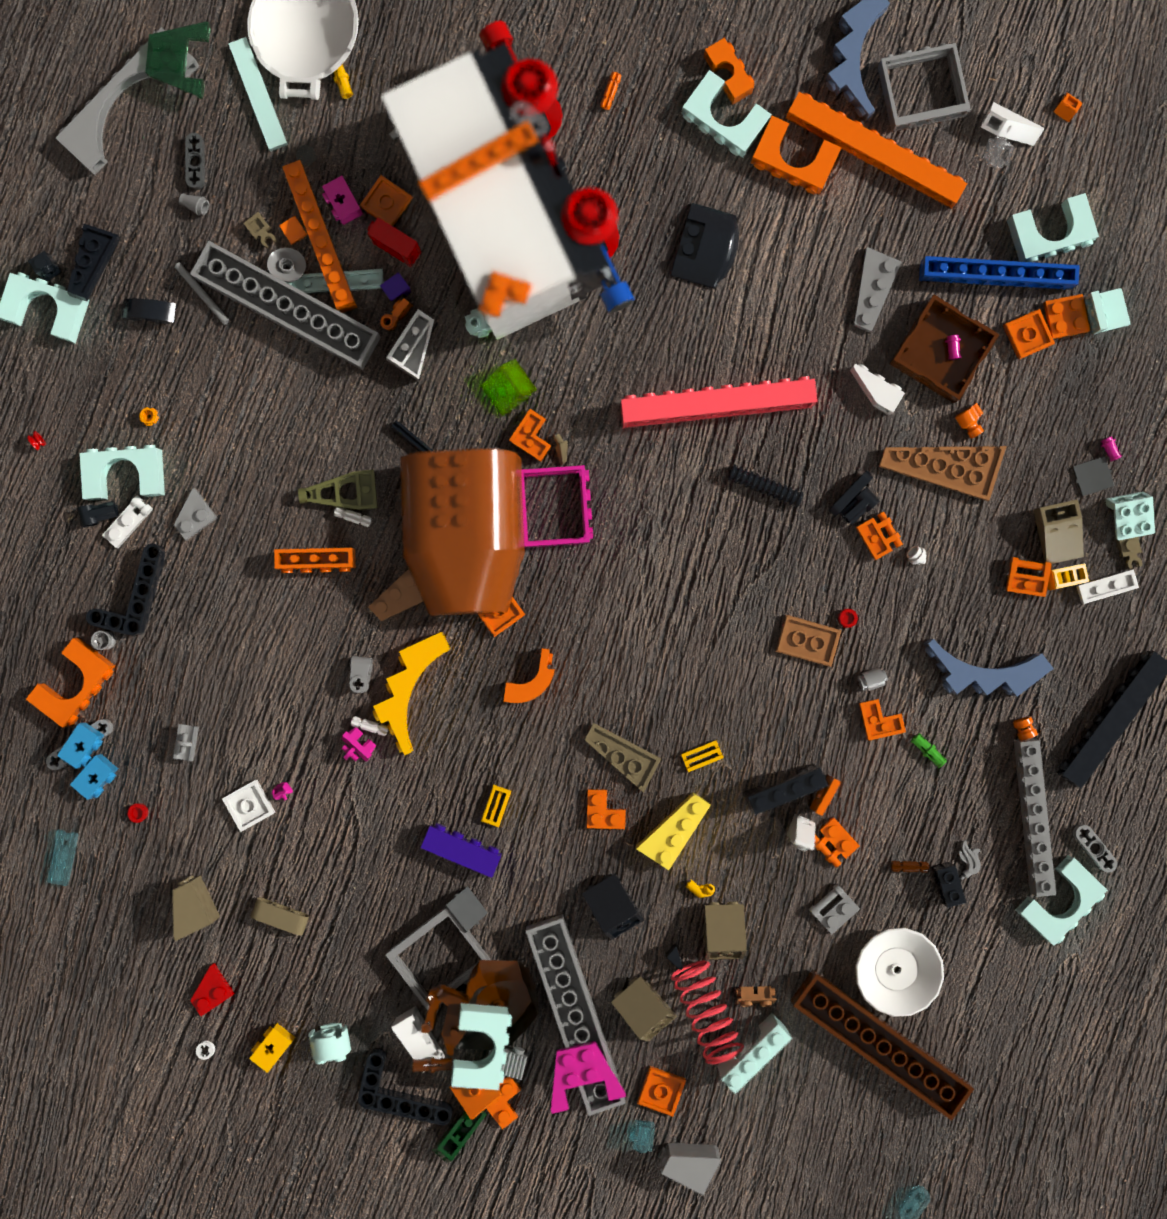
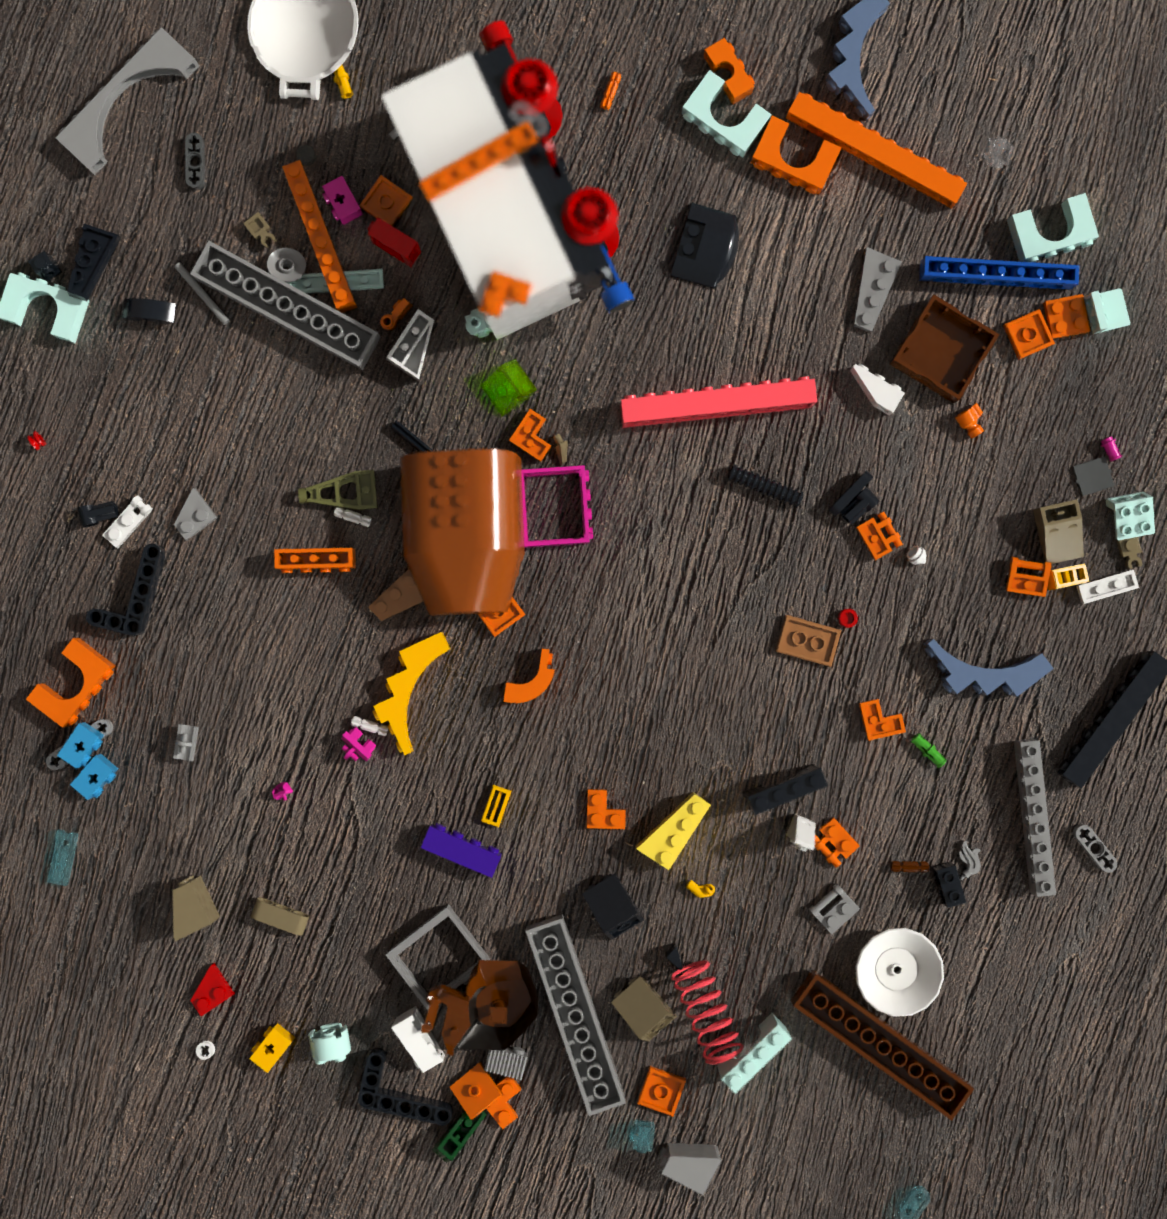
(96, 465): light aqua arch -> none
(98, 640): light grey wheel -> none
(137, 812): red tile -> none
(144, 416): light orange plate -> none
(168, 57): clear green wing -> none
(196, 204): light grey cone -> none
(248, 805): white tile -> none
(258, 94): light aqua tile -> none
(293, 230): orange slope -> none
(360, 671): light grey piece -> none
(395, 287): dark purple panel -> none
(446, 1064): reddish brown pin -> none
(466, 909): dark grey piece -> none
(485, 1072): light aqua arch -> none
(579, 1067): dark pink wing -> none
(628, 758): dark tan wing -> none
(717, 750): yellow tile -> none
(724, 931): dark tan slope -> none
(763, 996): medium nougat hinge -> none
(825, 795): orange plate -> none
(872, 679): light grey brick -> none
(933, 116): light grey window -> none
(953, 347): dark pink pin -> none
(955, 468): medium nougat wing -> none
(1011, 125): white slope -> none
(1025, 728): orange wheel -> none
(1067, 107): orange slope -> none
(1086, 893): light aqua arch -> none

